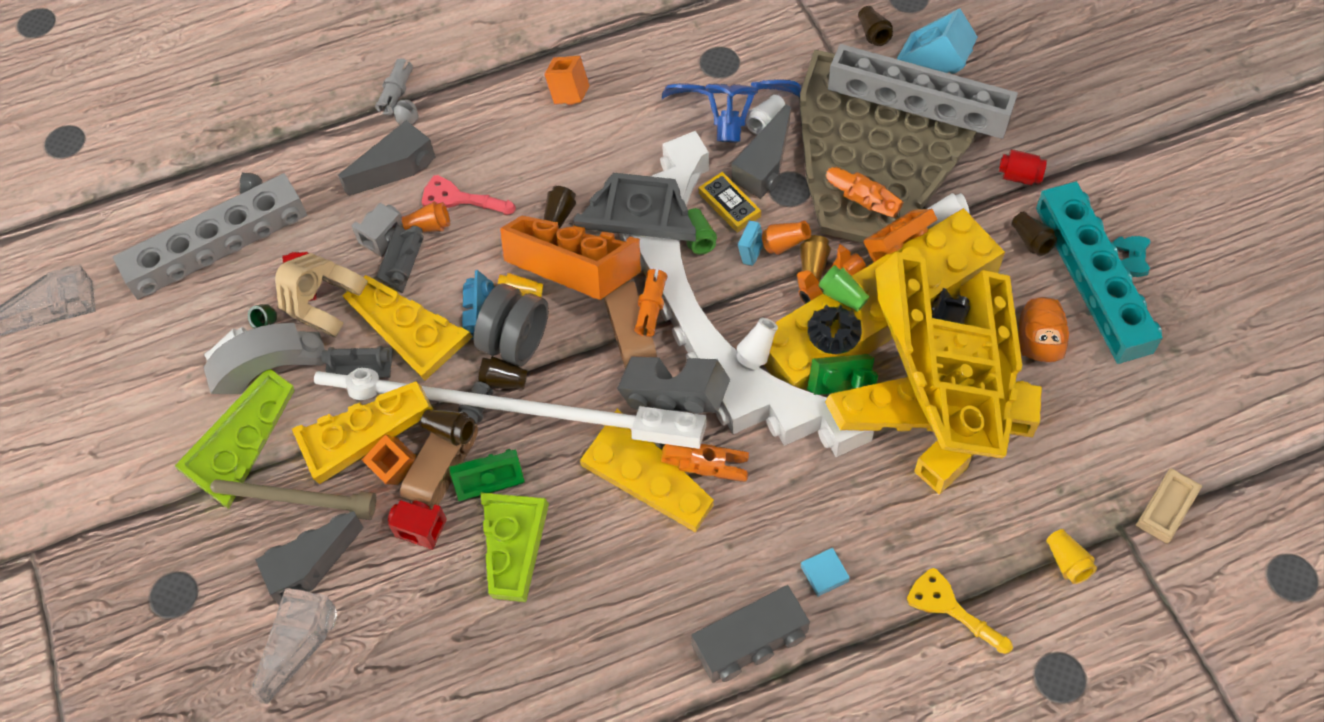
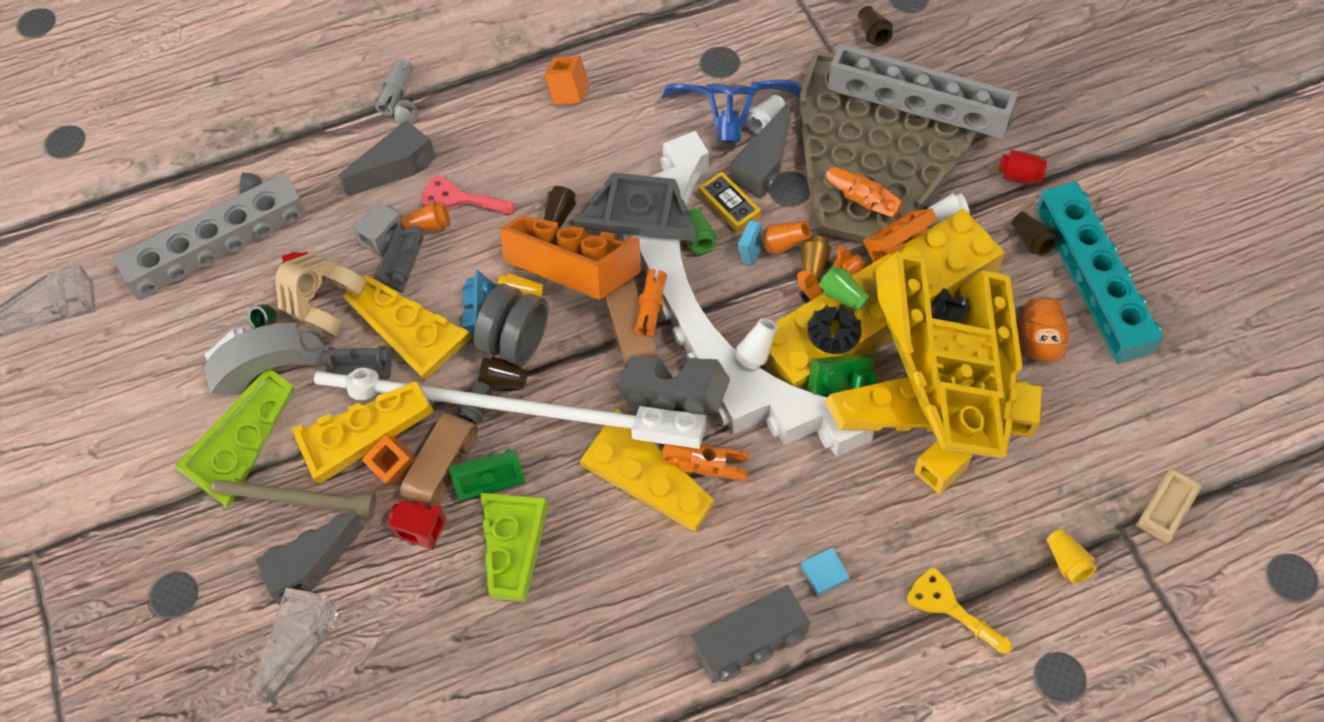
(449, 425): dark brown cone -> none
(941, 44): medium azure slope -> none
(1137, 254): teal piece -> none

